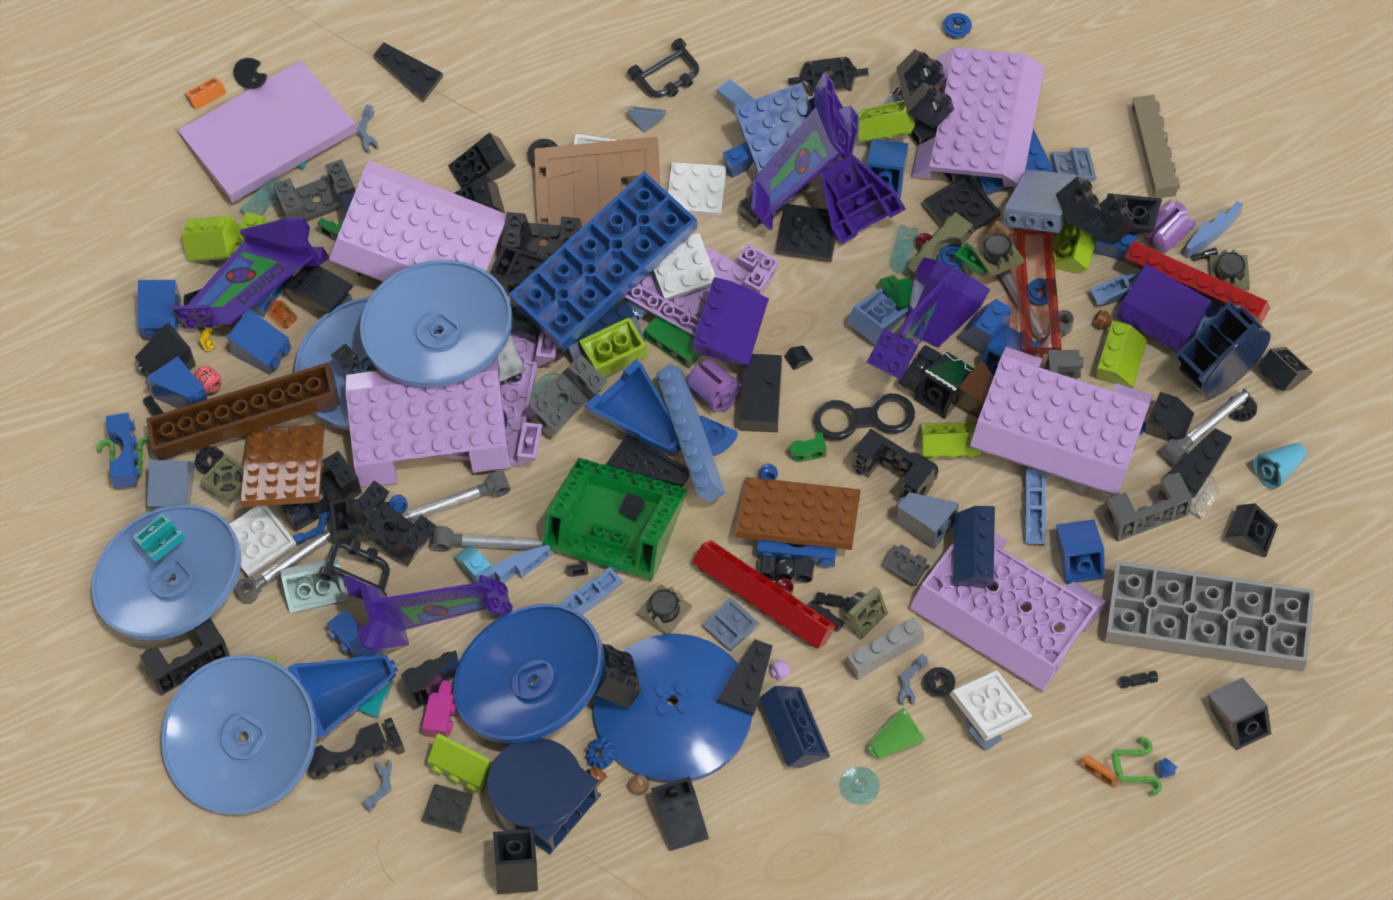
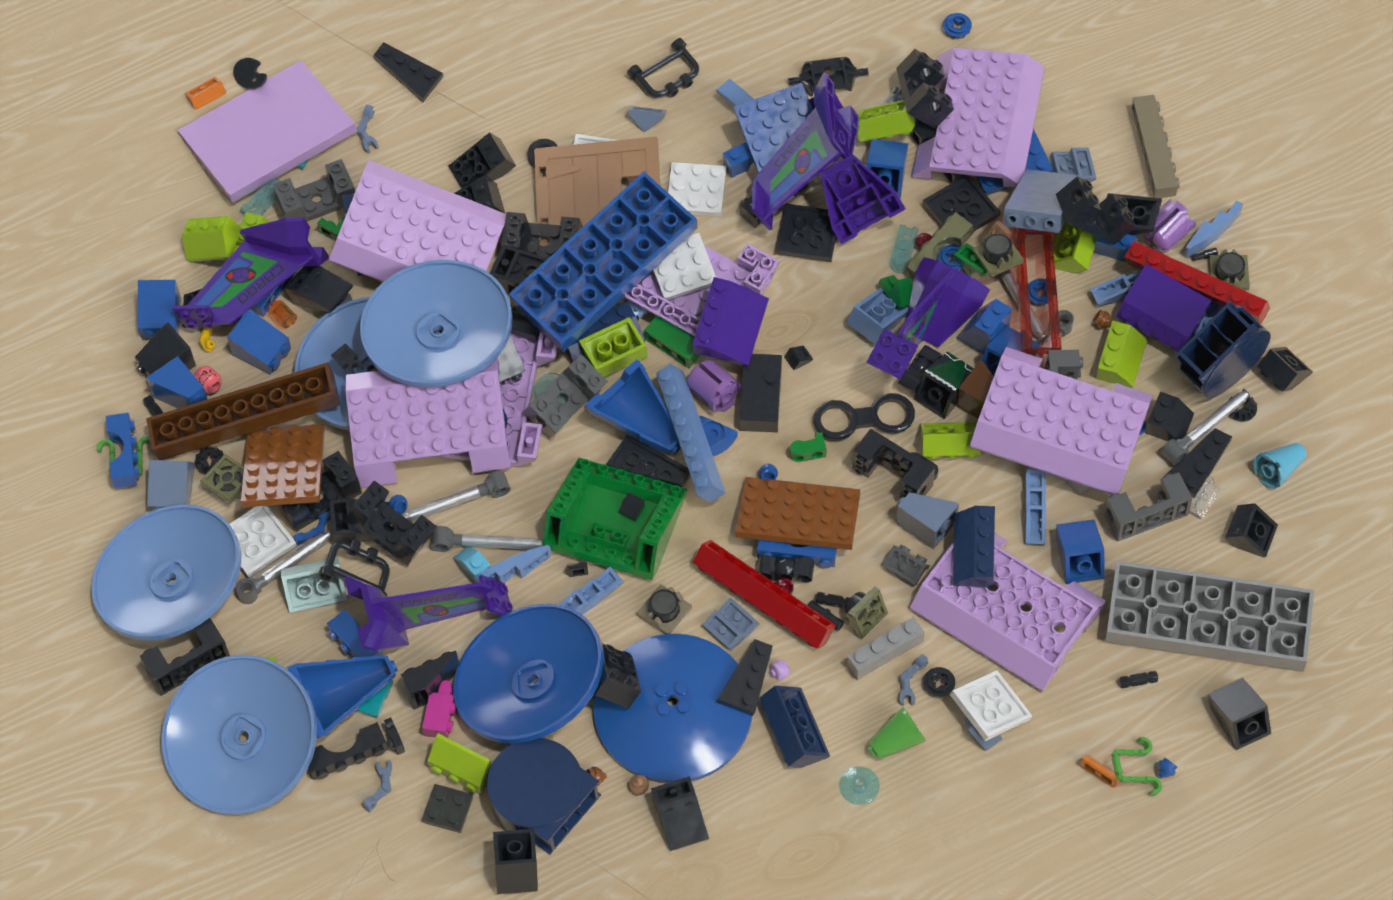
(159, 537): teal slope -> none
(608, 753): blue gear -> none

